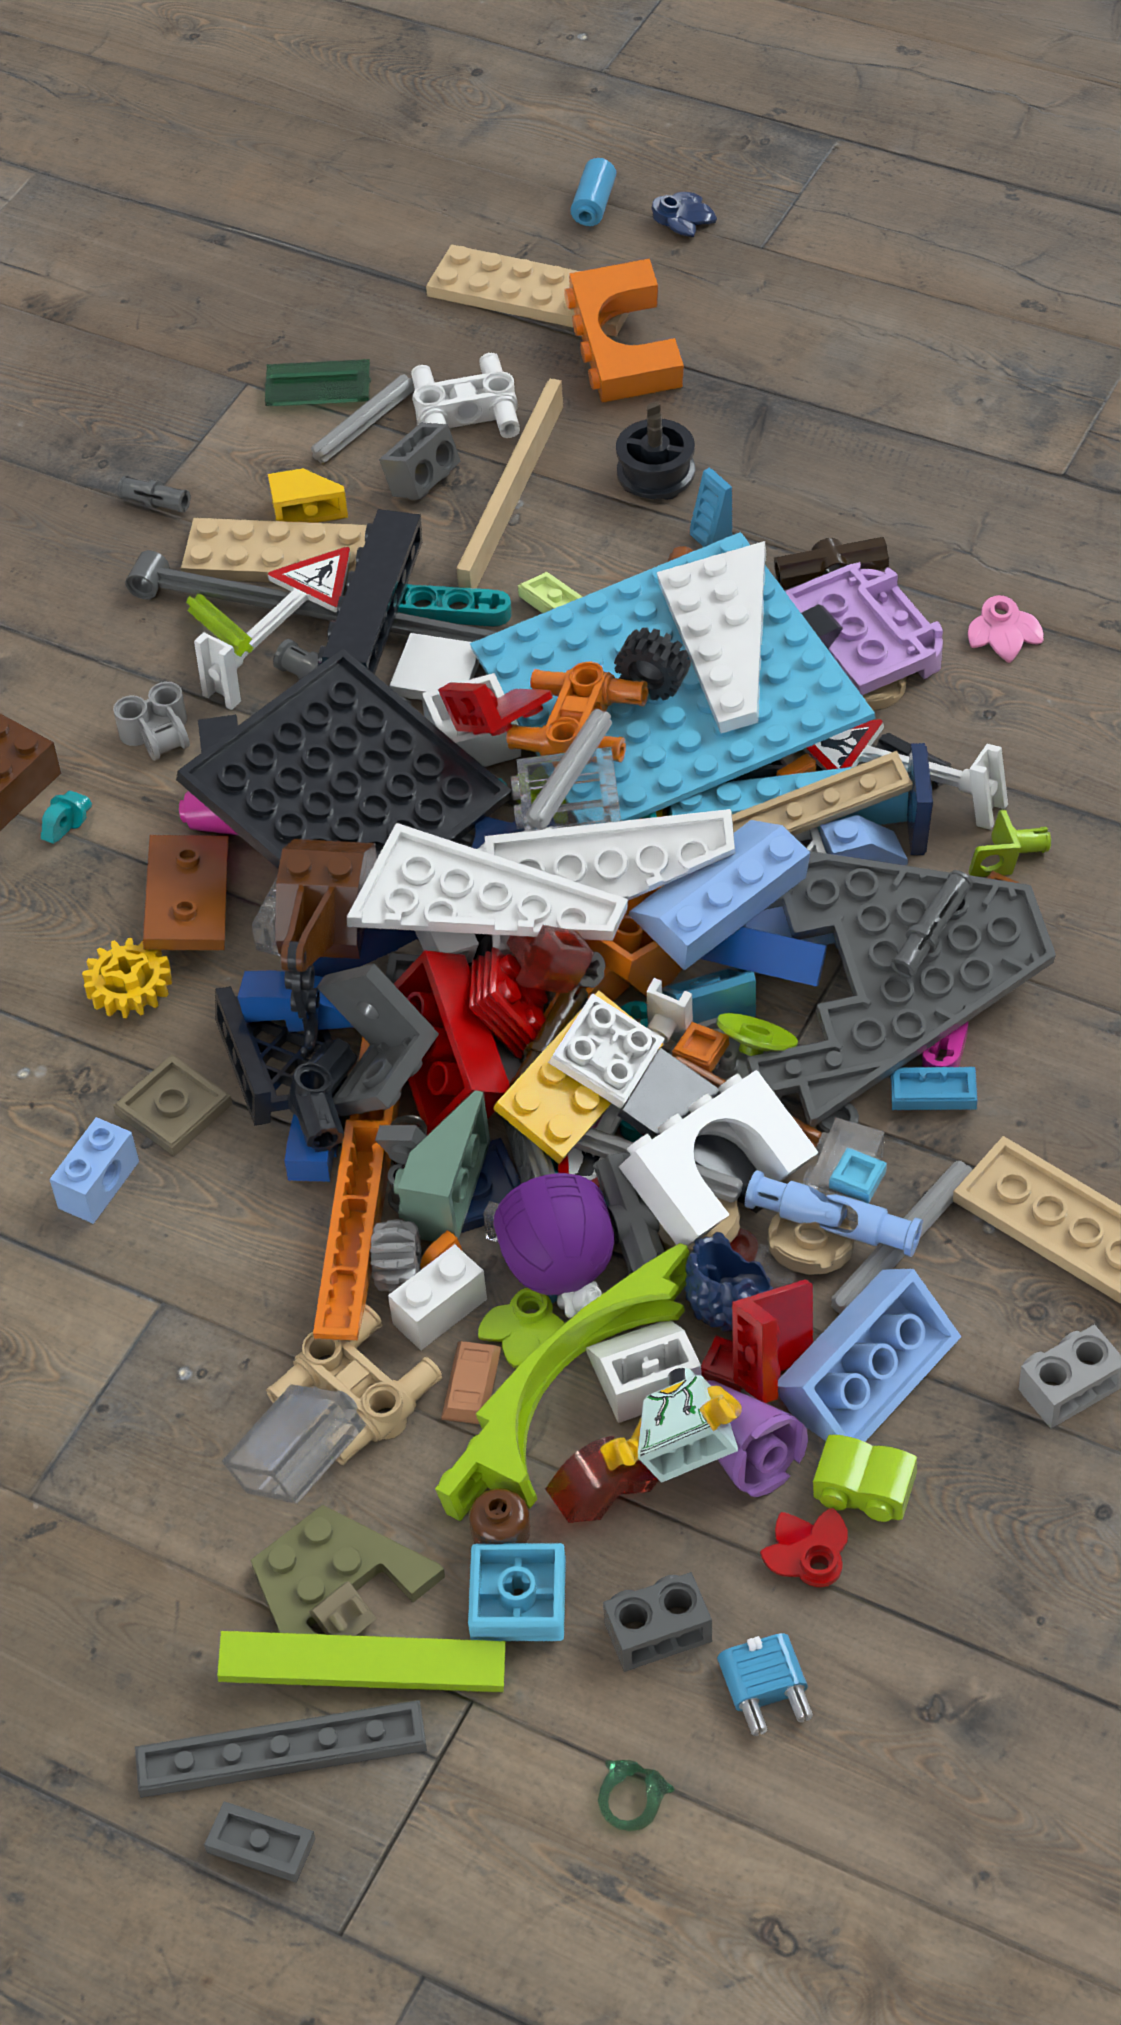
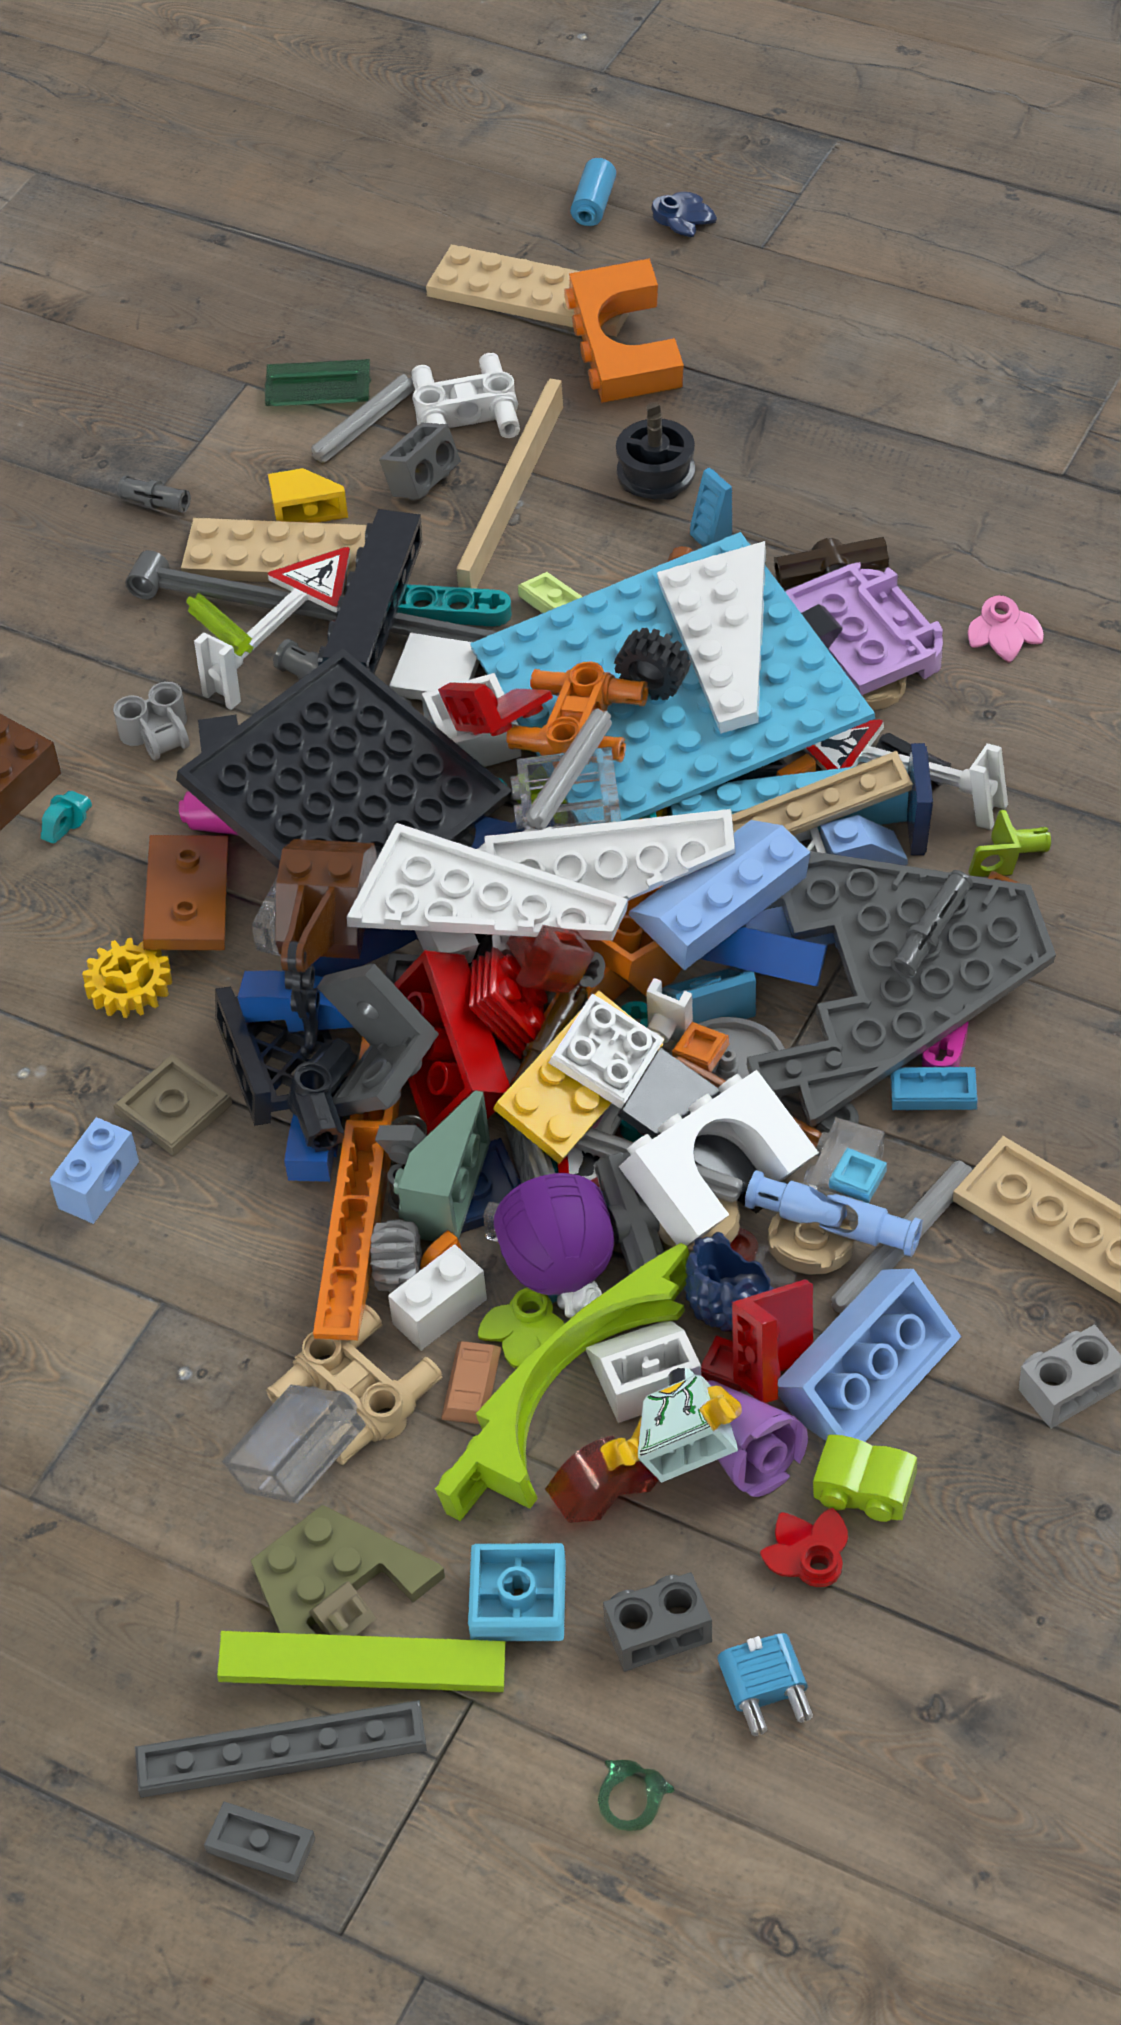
(499, 1518): reddish brown head -> none
(755, 1034): lime dish -> none

